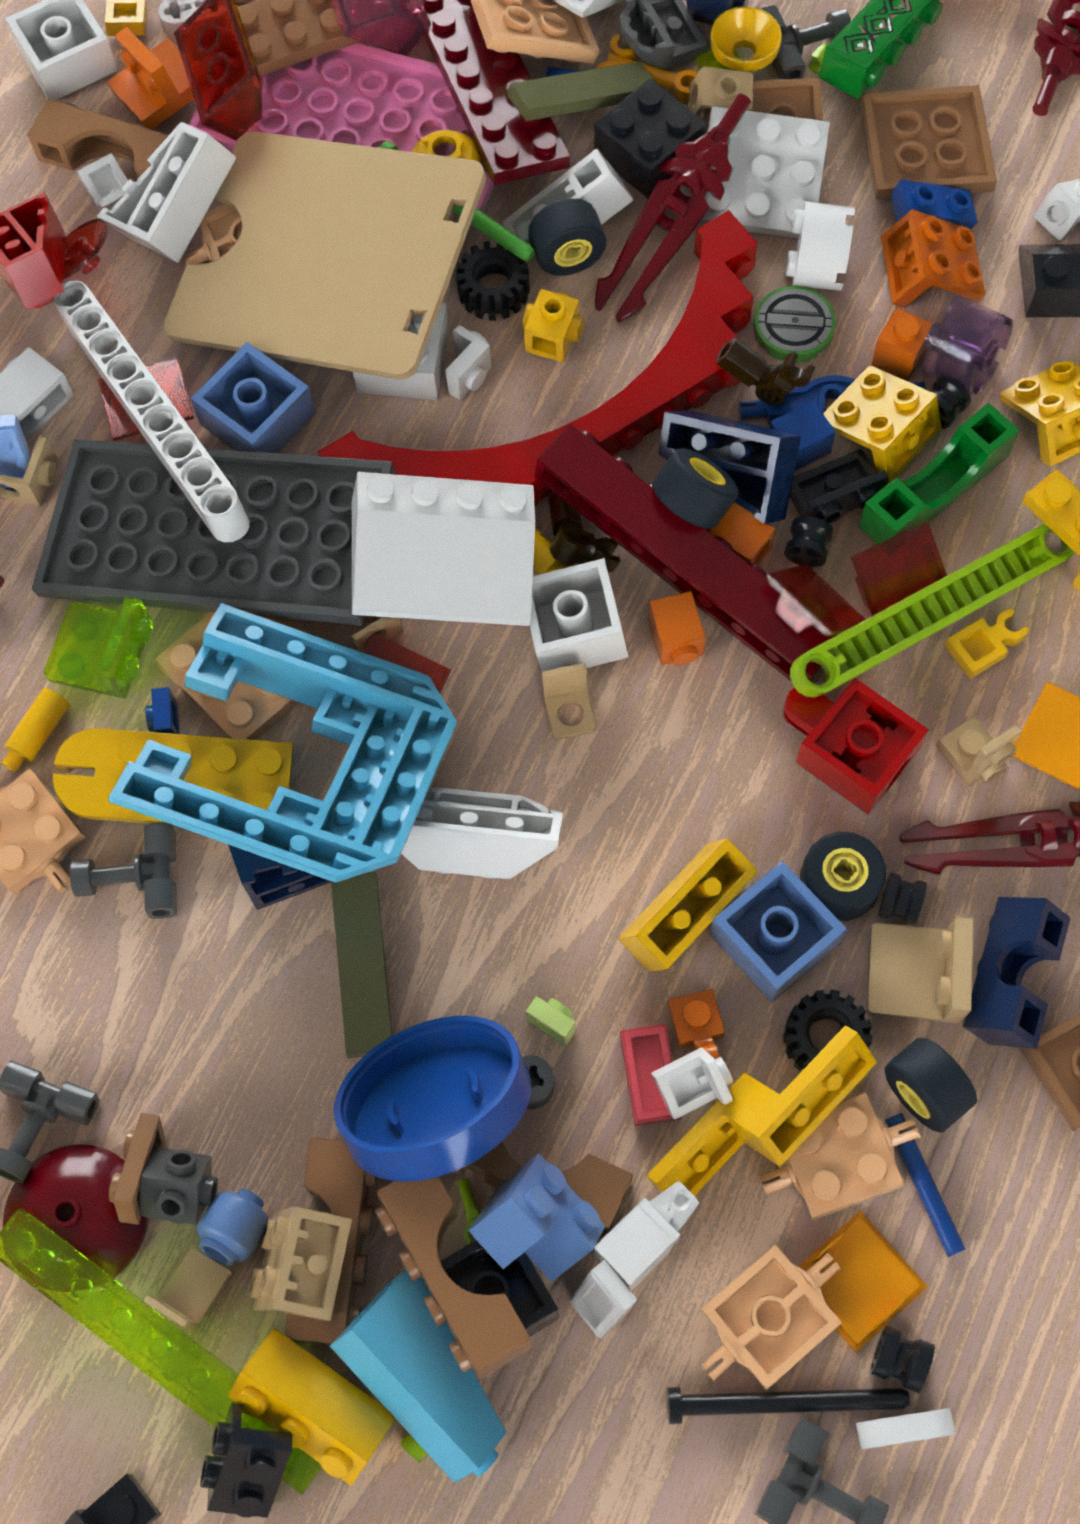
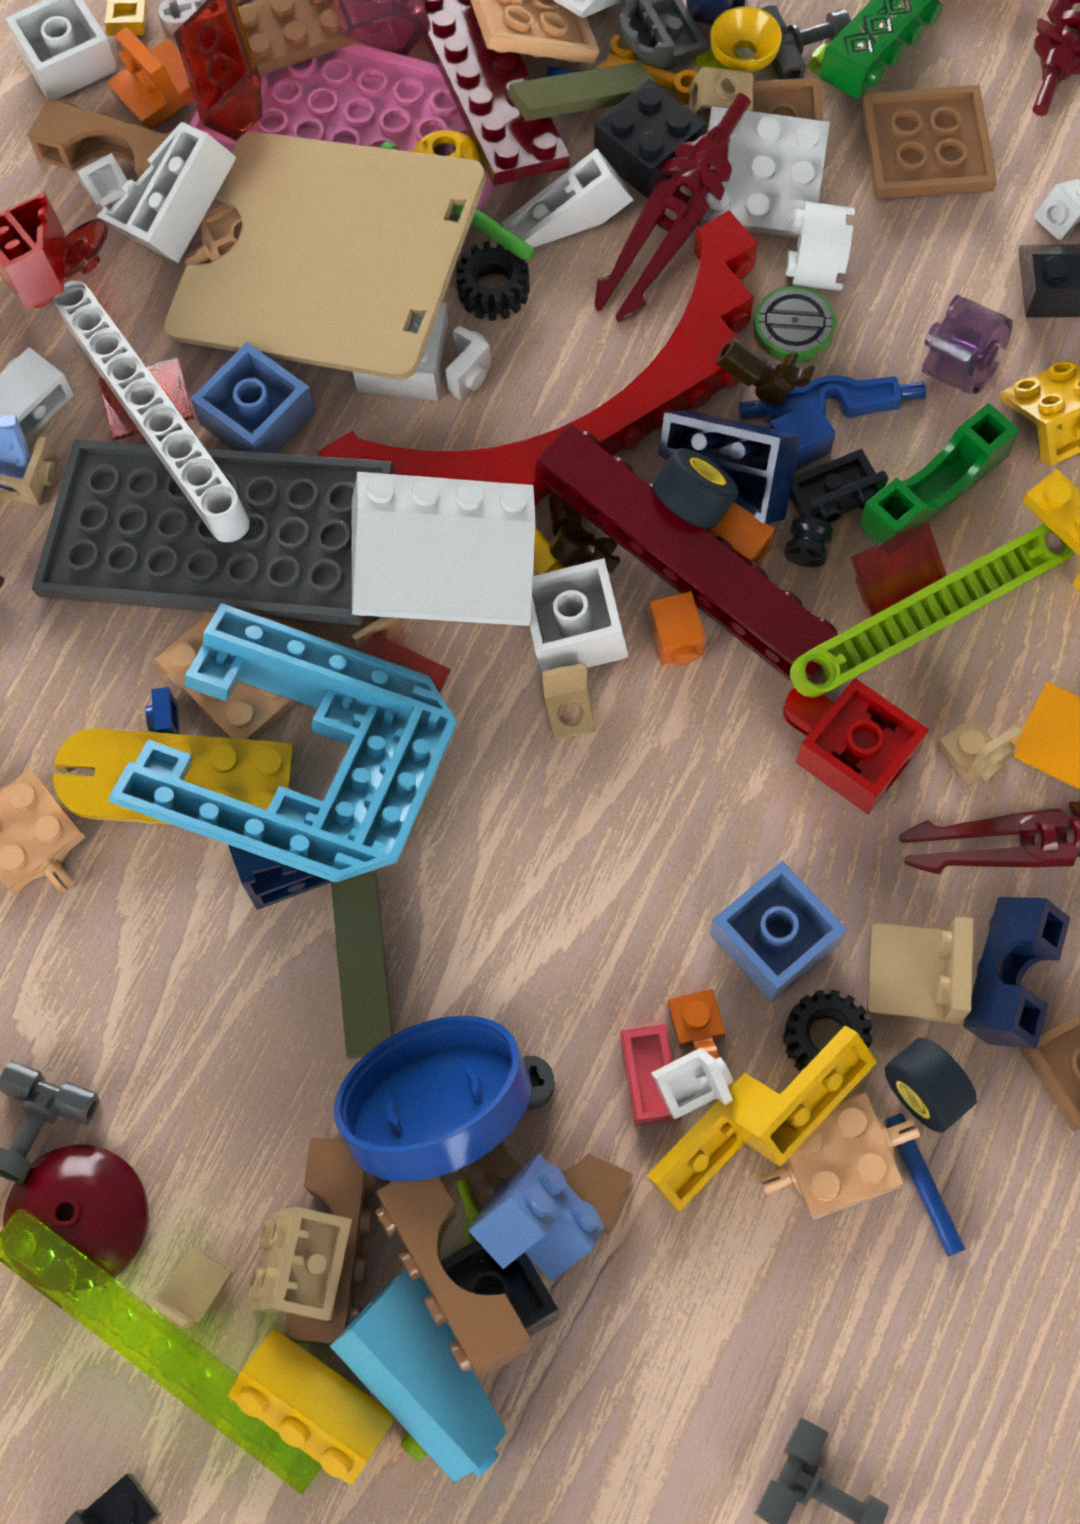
(34, 729): yellow cylinder -> none
(100, 647): clear neon green bracket -> none
(137, 1151): medium nougat plate -> none
(149, 872): dark grey bar -> none
(177, 1186): dark grey brick -> none
(232, 1227): medium blue head -> none
(244, 1467): black bracket -> none
(481, 833): white wedge -> none
(552, 325): yellow brick -> none
(552, 1019): yellowish green plate -> none
(567, 237): black wheel -> none
(602, 1299): white tile -> none
(646, 1234): white hinge -> none
(688, 905): yellow brick -> none
(770, 1316): light nougat plate -> none
(782, 1402): black bar -> none
(811, 600): clear red piece -> none
(844, 893): black wheel -> none
(871, 1282): light orange piece -> none
(886, 417): yellow bracket -> none
(891, 1356): black wheel -> none
(901, 344): orange brick -> none
(902, 899): black wheel -> none
(905, 1428): white beam -> none
(928, 253): orange bracket -> none
(936, 200): blue plate -> none
(951, 397): black wheel -> none
(983, 646): yellow plate -> none

